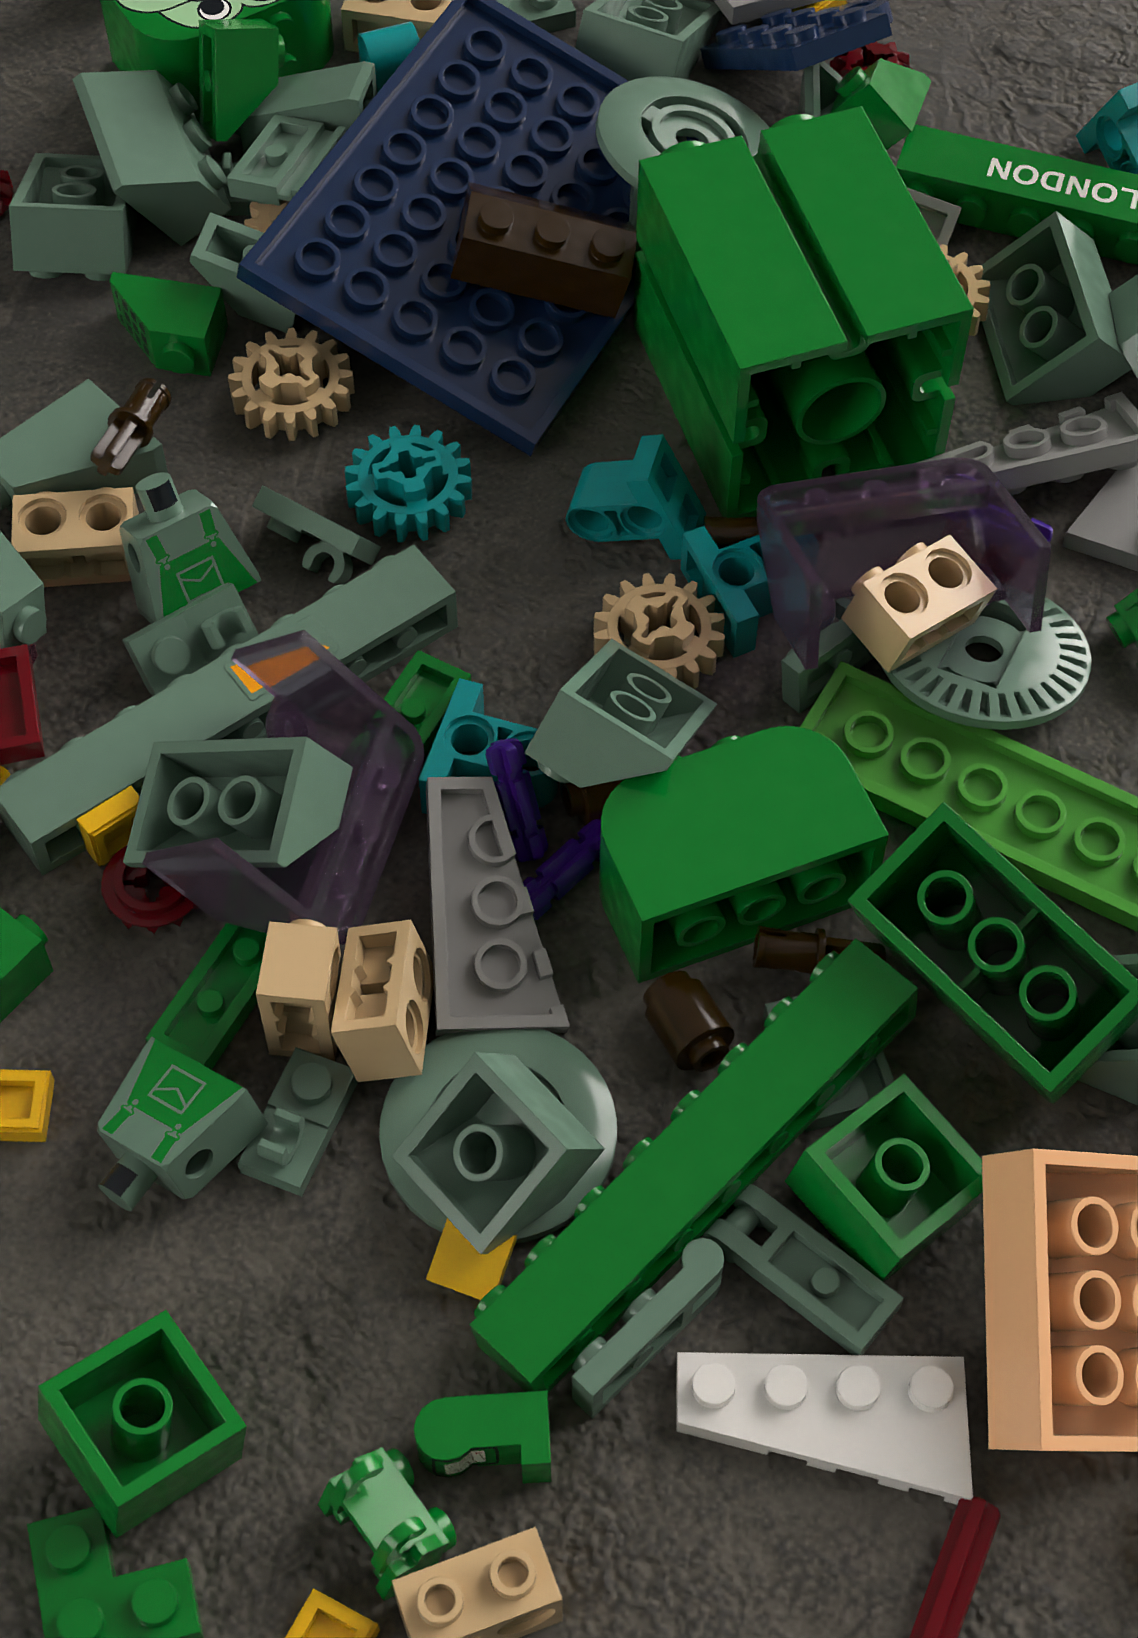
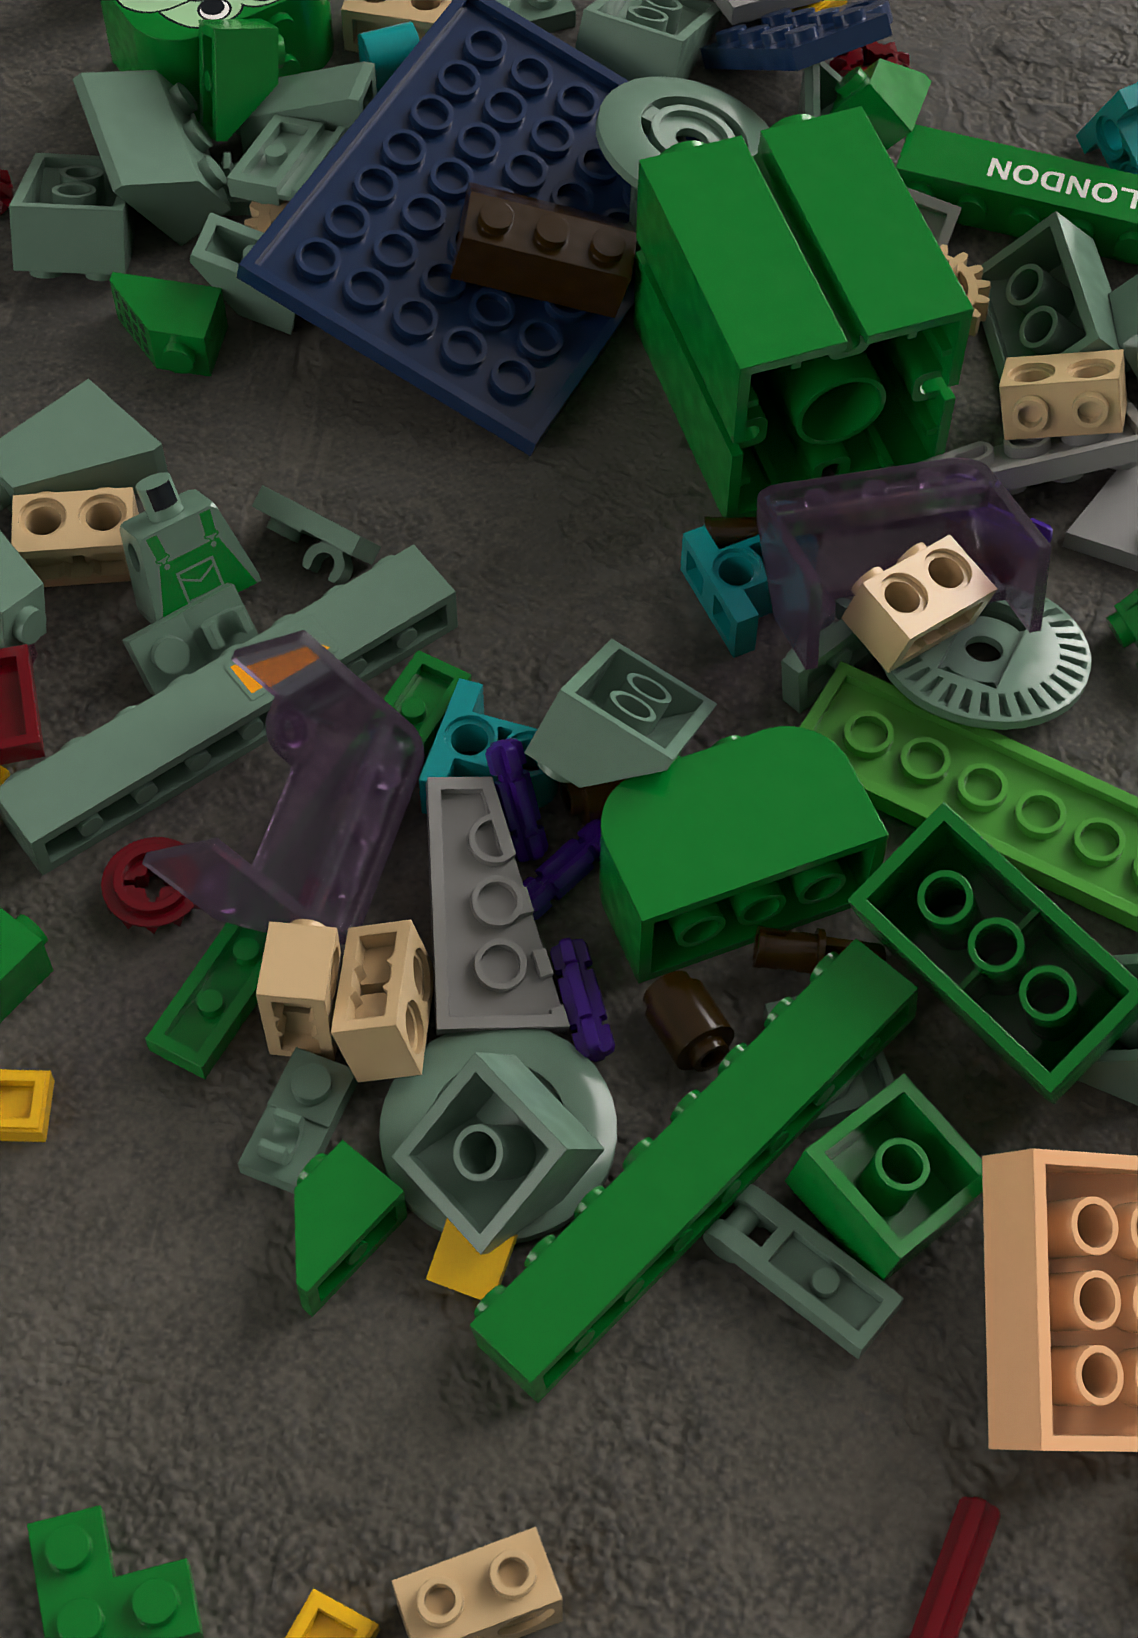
(109, 825): yellow tile -> none
(130, 427): dark brown axle -> none
(141, 1423): green brick -> none
(173, 1126): sand green torso -> none
(253, 794): sand green slope -> none
(291, 384): tan gear -> none
(340, 1221): none -> green slope
(389, 1516): green piece -> none
(408, 483): teal gear -> none
(486, 1432): green leg -> none
(582, 999): none -> dark purple axle
(636, 499): teal tile -> none
(649, 1327): sand green plate -> none
(659, 627): tan gear -> none
(843, 1412): white wing -> none
(1063, 394): none -> tan brick

